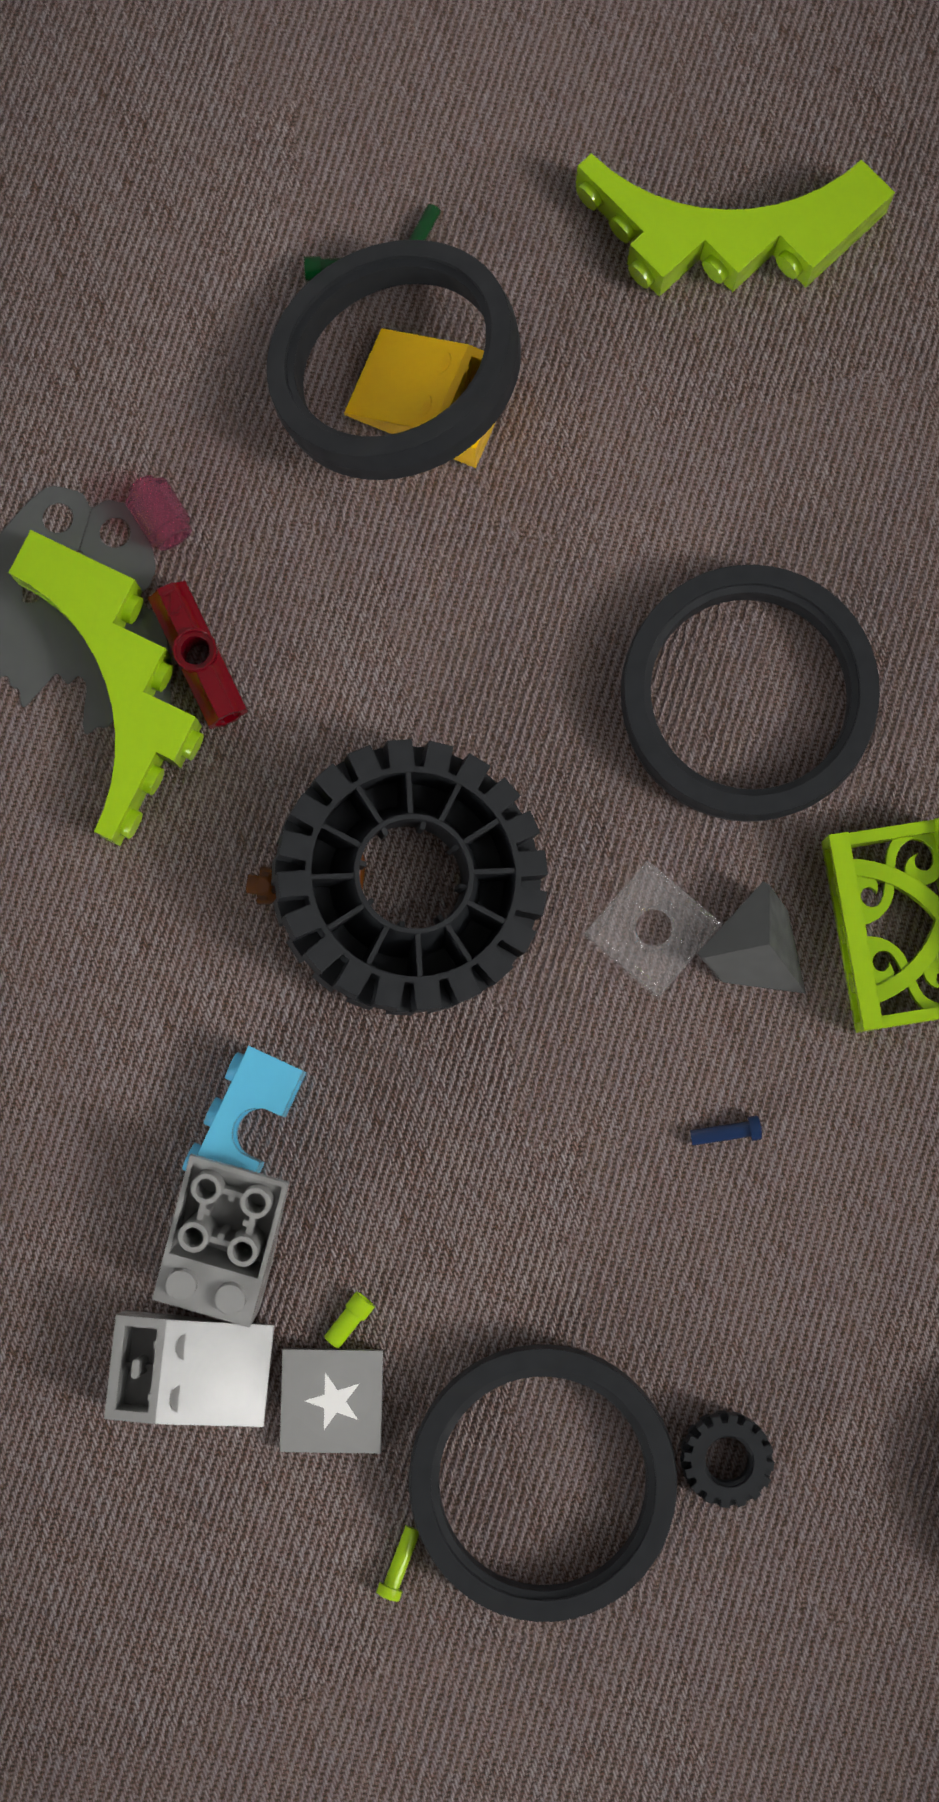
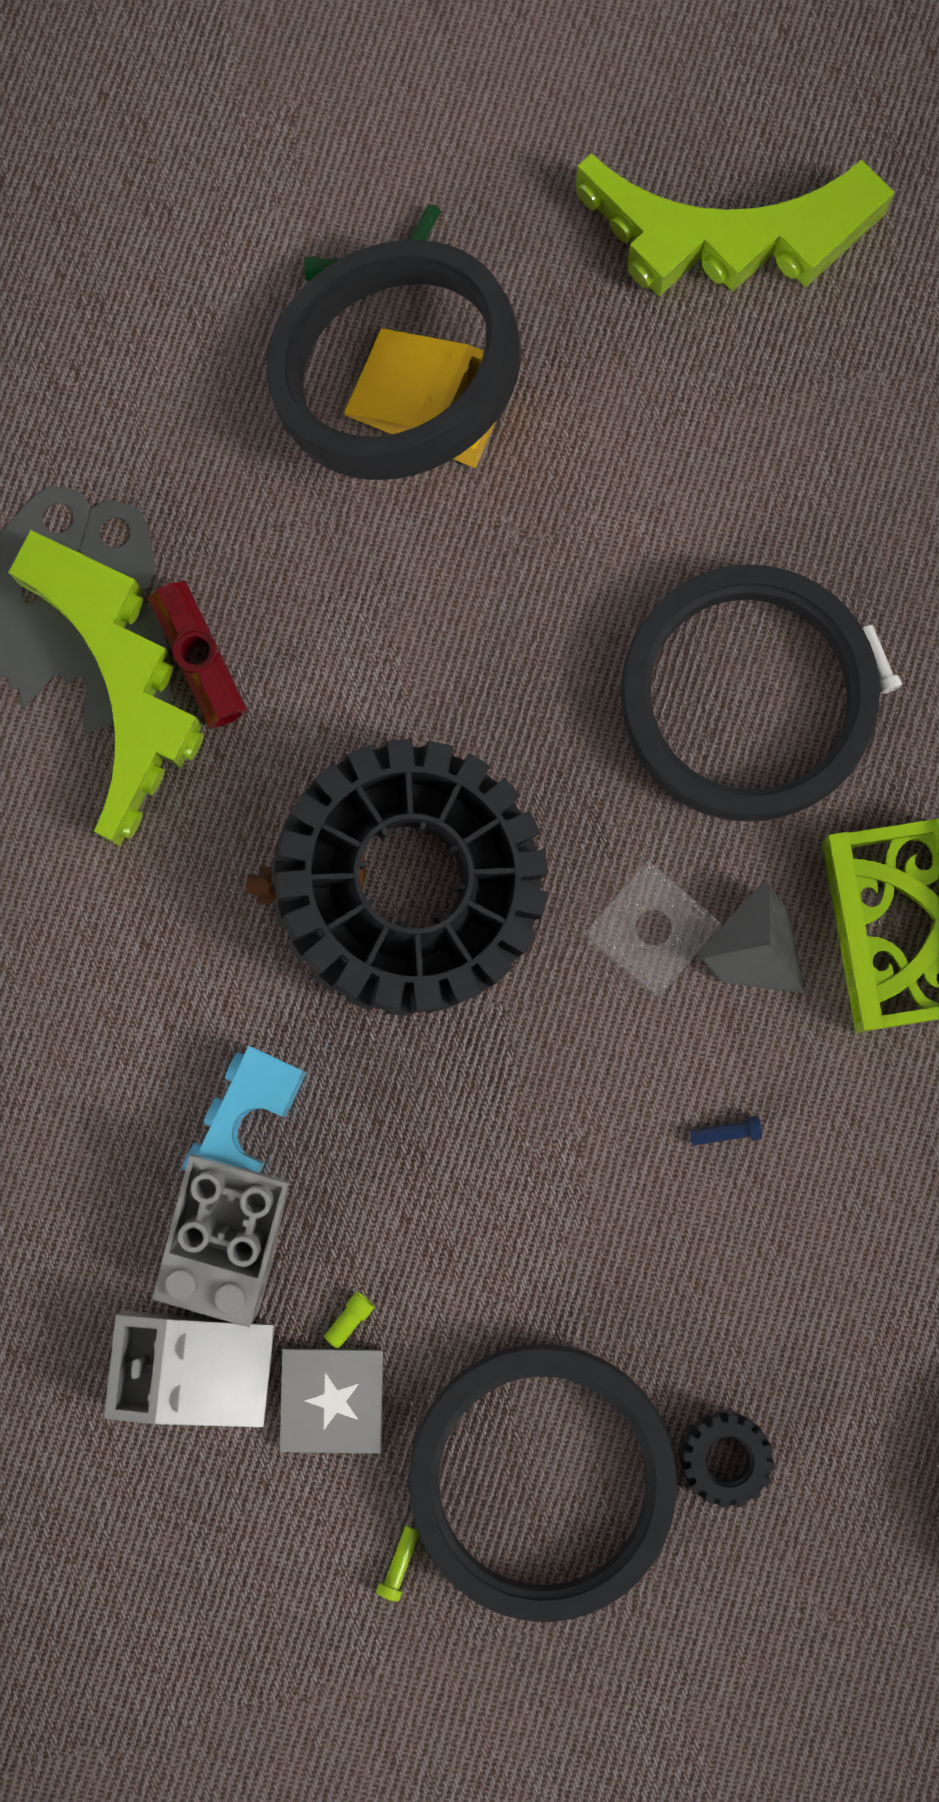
(158, 512): clear pink brick -> none
(887, 681): none -> white piece

